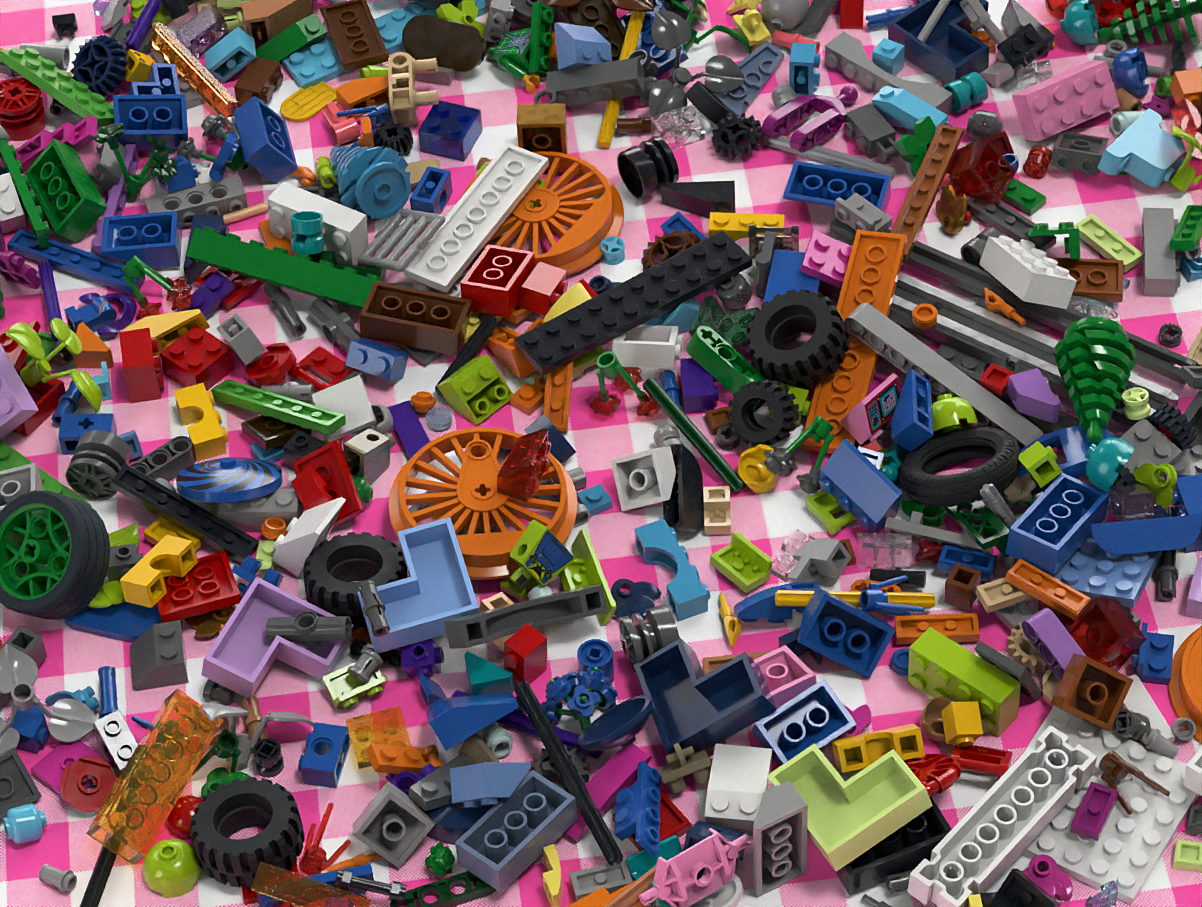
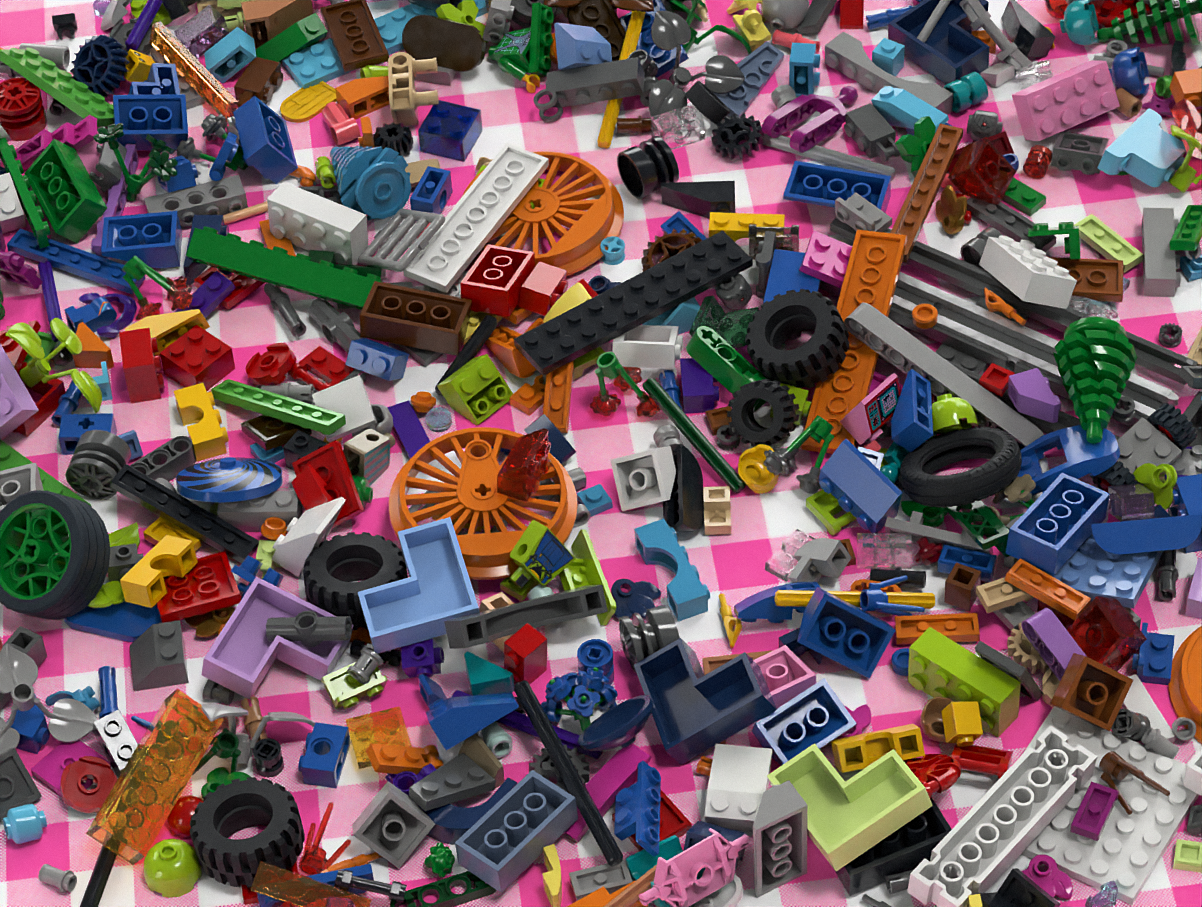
(241, 339): light grey brick -> none
(307, 234): teal wheel -> none
(374, 608): dark grey pin -> none
(377, 114): blue plant -> none
(486, 782): medium blue slope -> none
(542, 127): pearl gold brick -> none
(683, 763): dark tan hips -> none
(742, 563): lime bracket -> none
(997, 504): light grey axle -> none
(1022, 46): black bracket -> none
(1040, 463): lime brick -> none
(1107, 461): teal cylinder -> none
(1124, 120): light aqua cone -> none
(1136, 403): yellowish green wheel -> none

